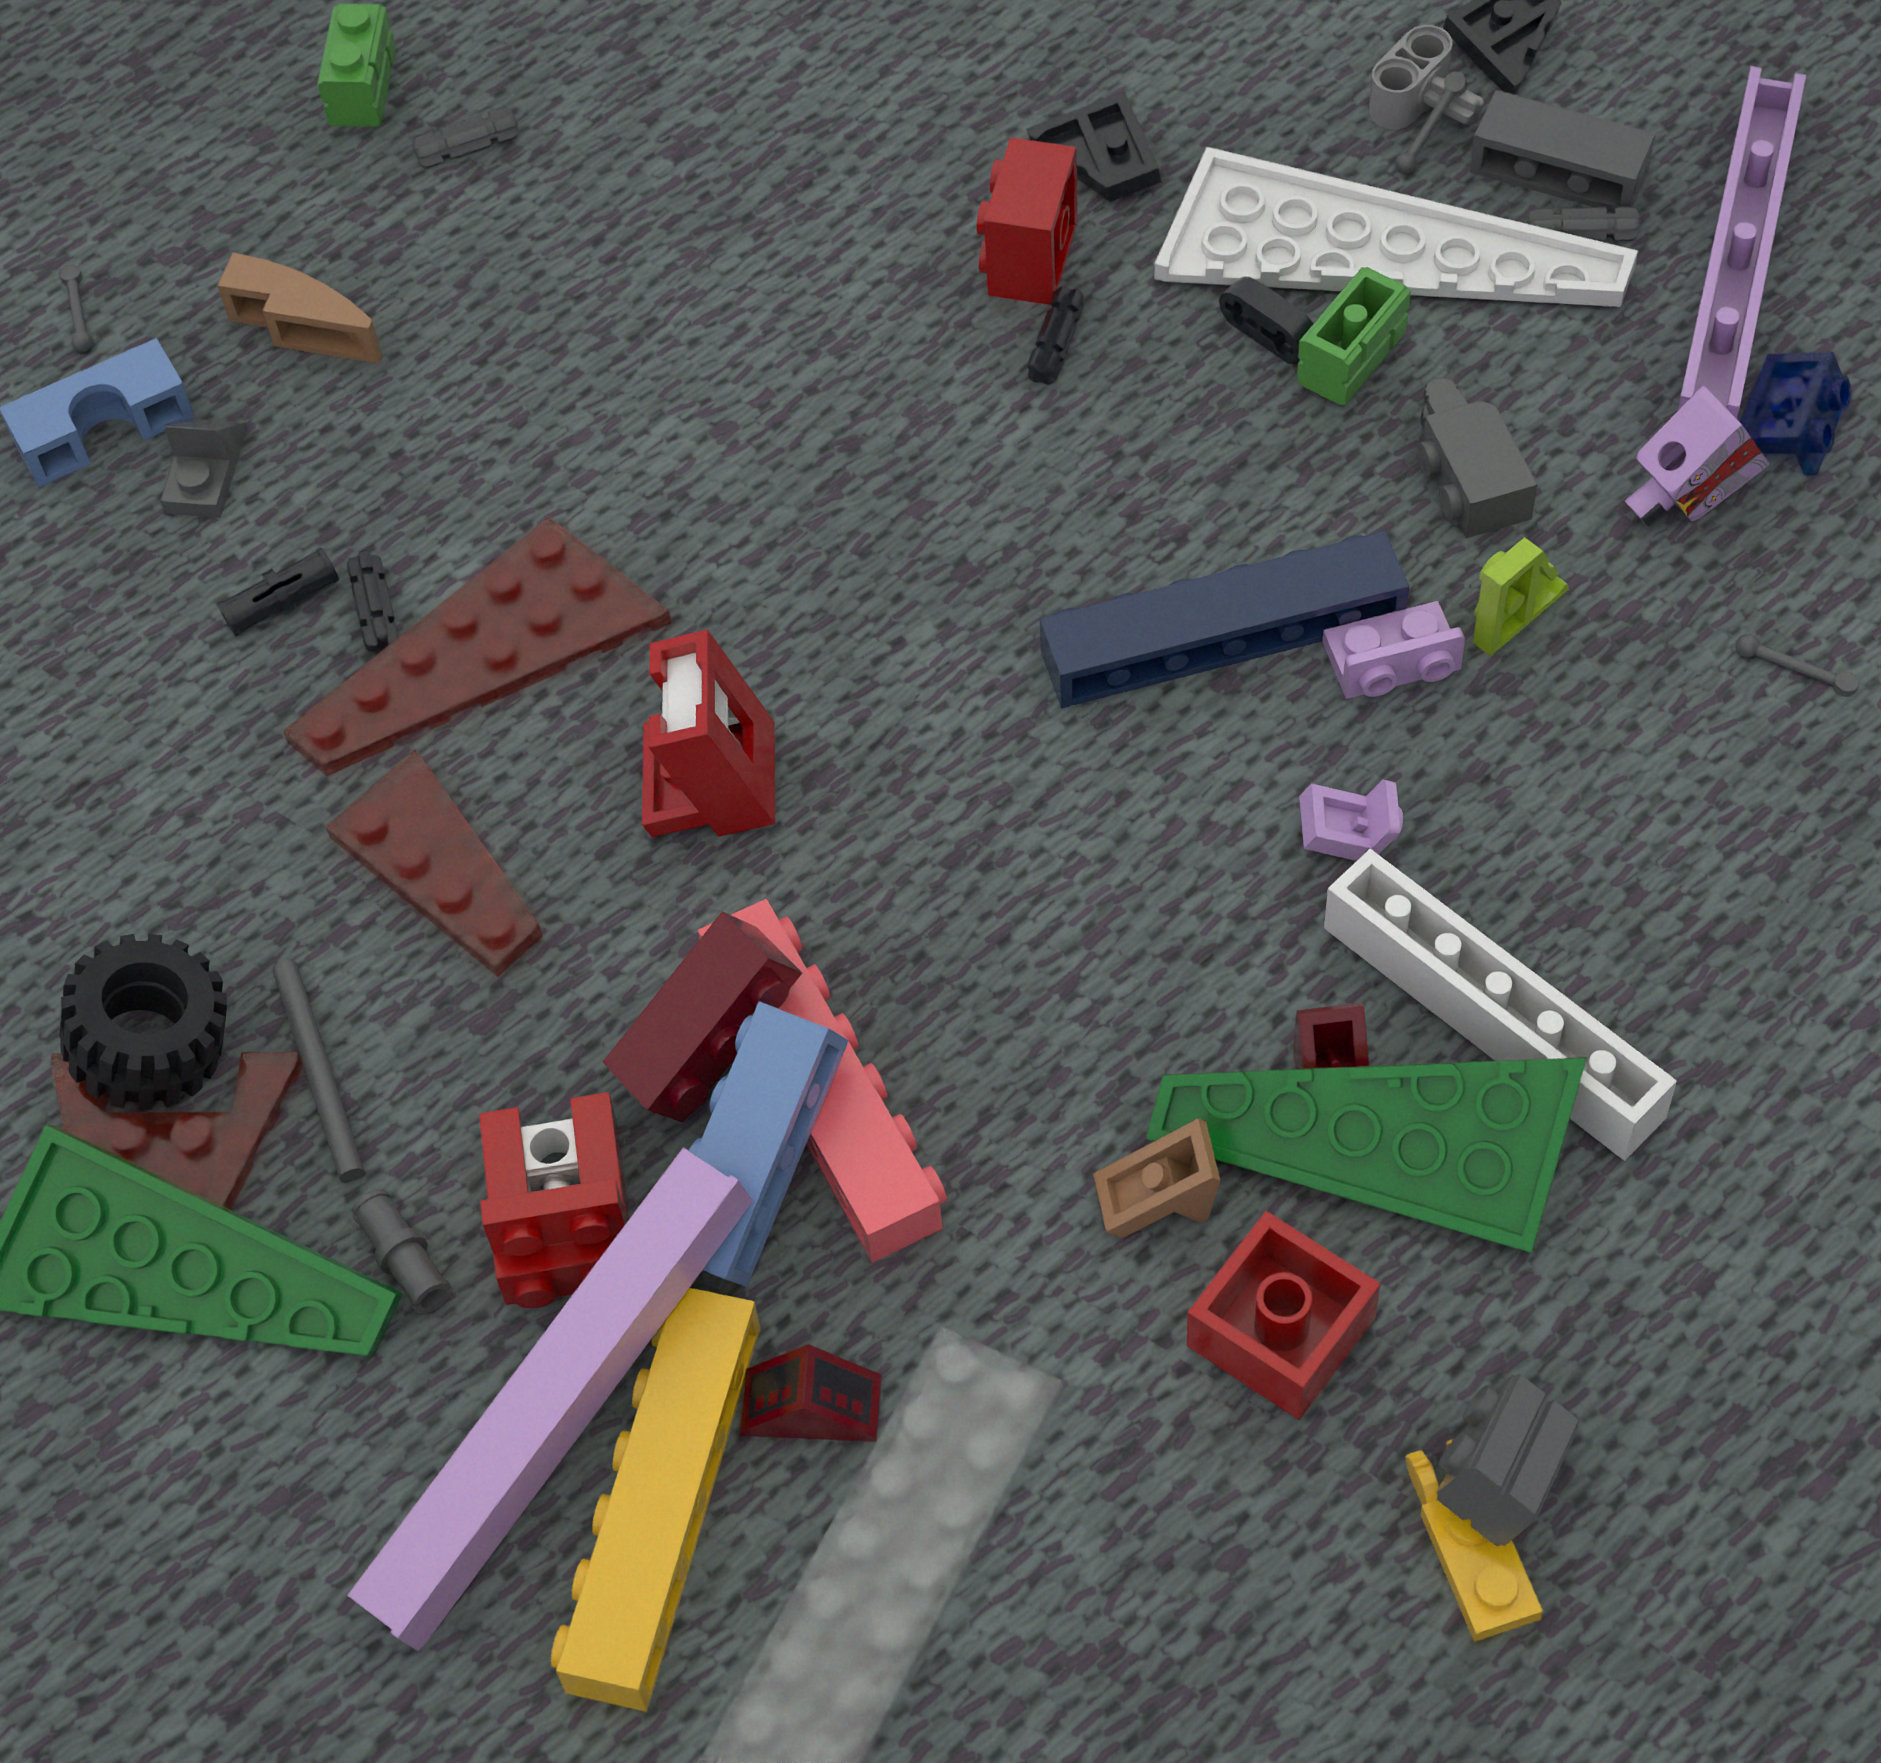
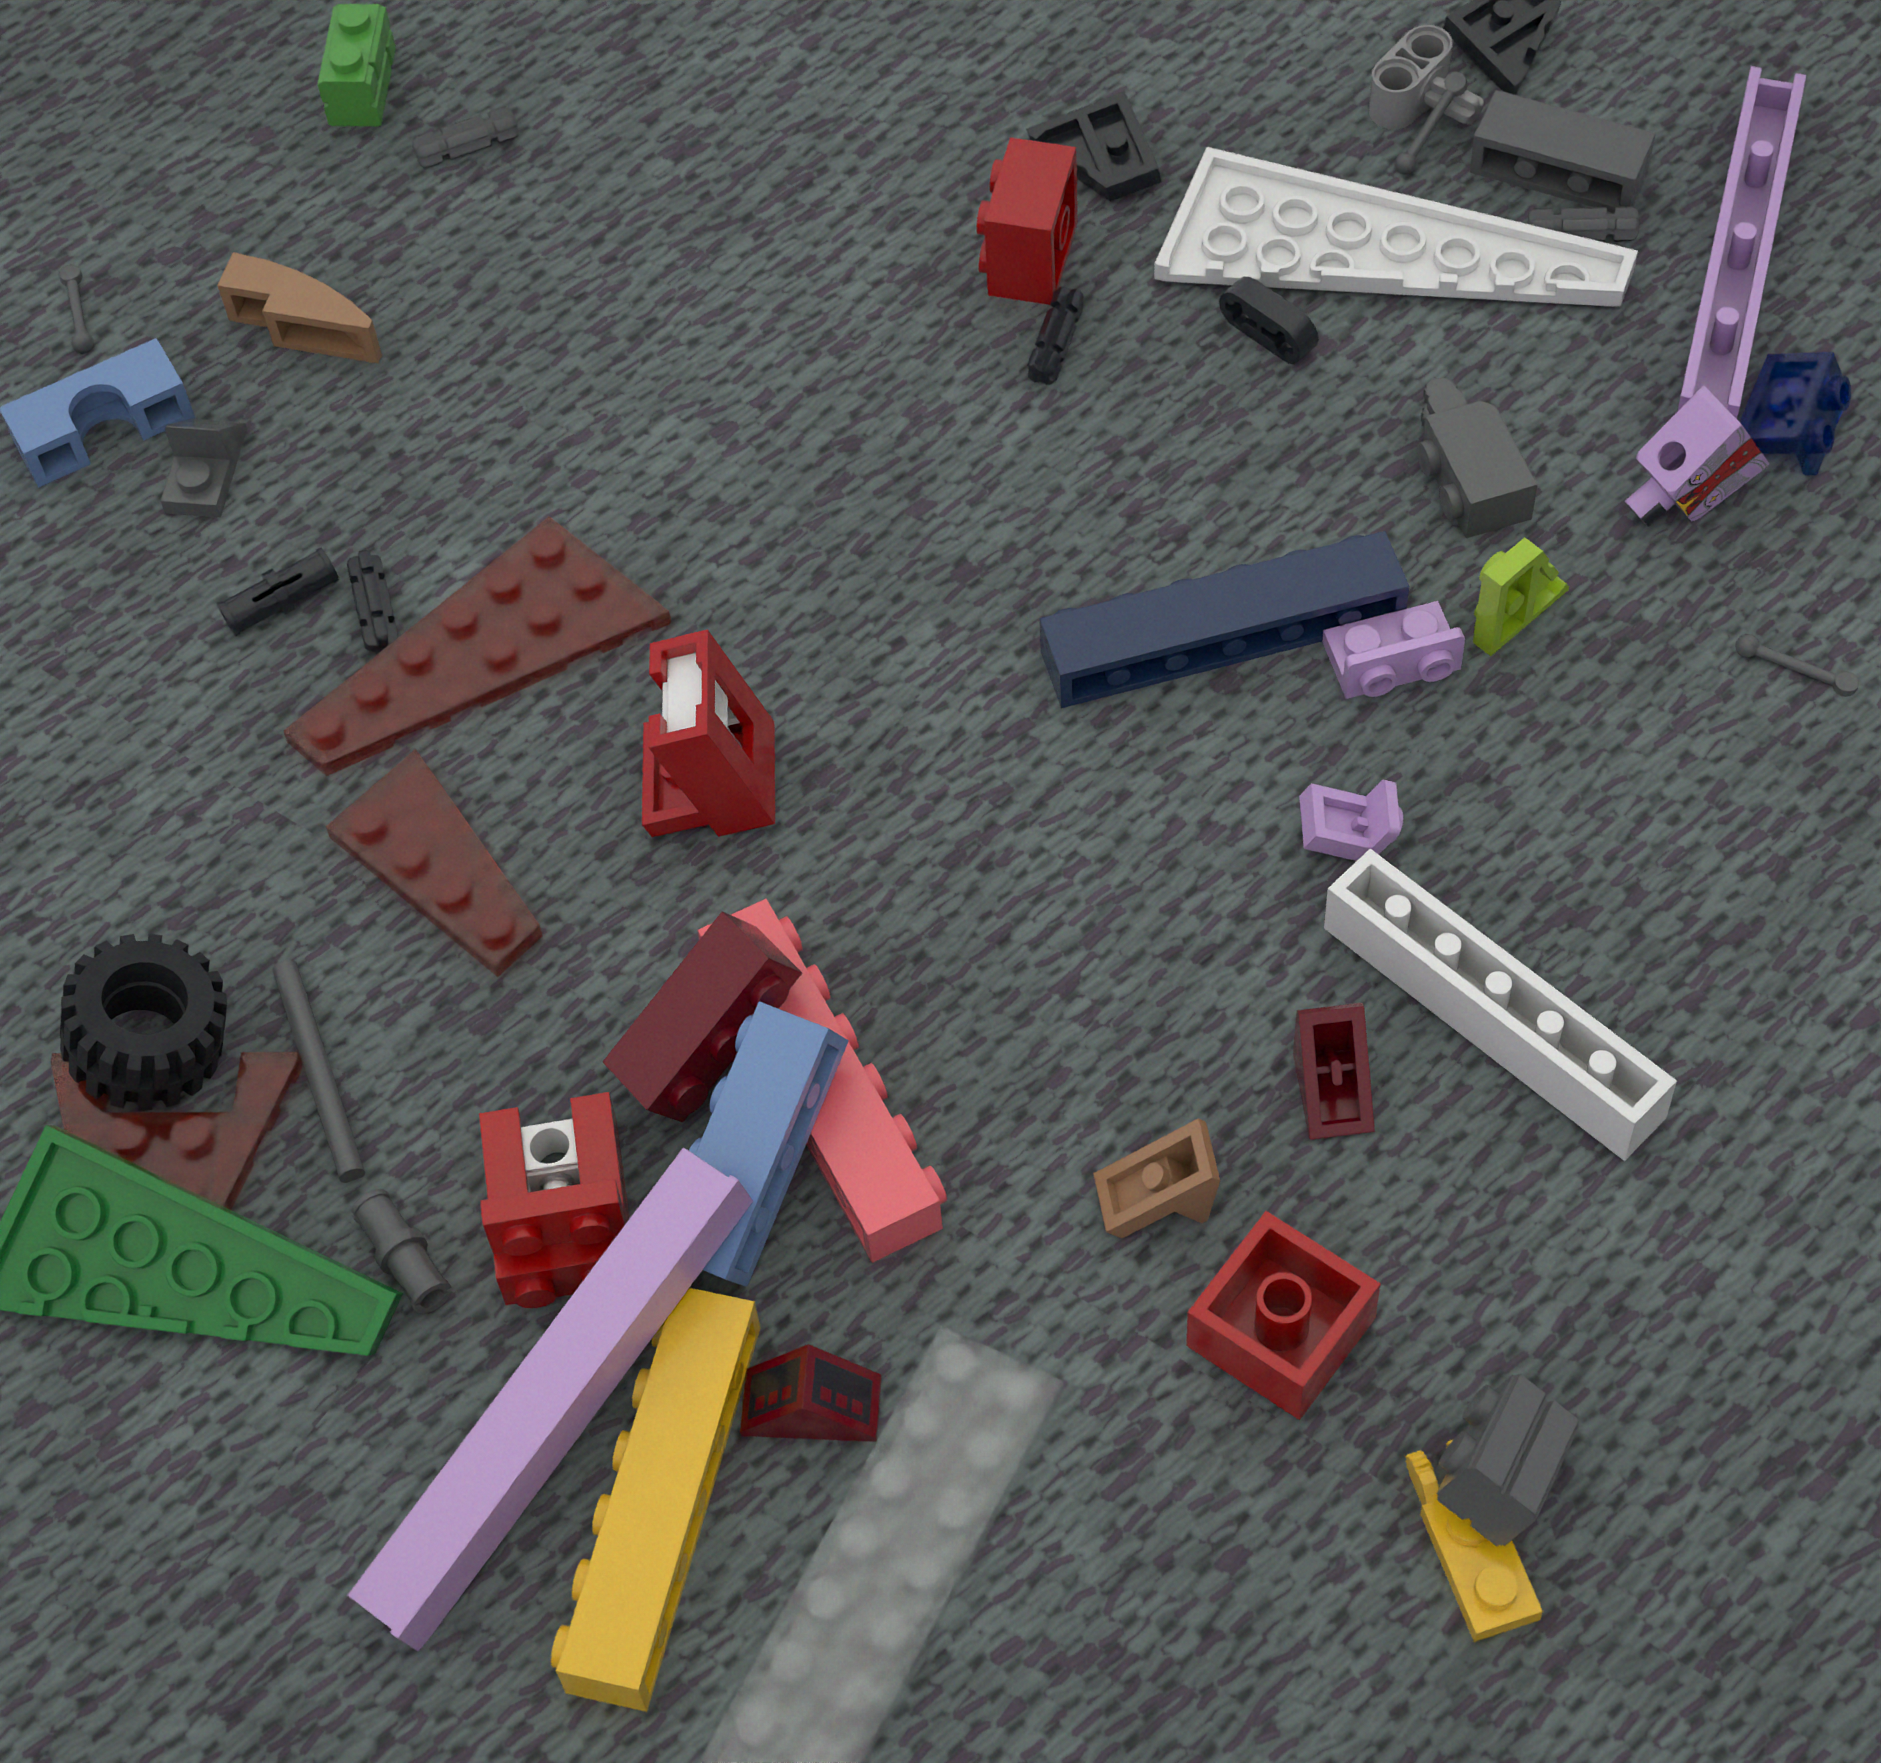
(1353, 335): bright green brick -> none
(1421, 1140): green wing -> none

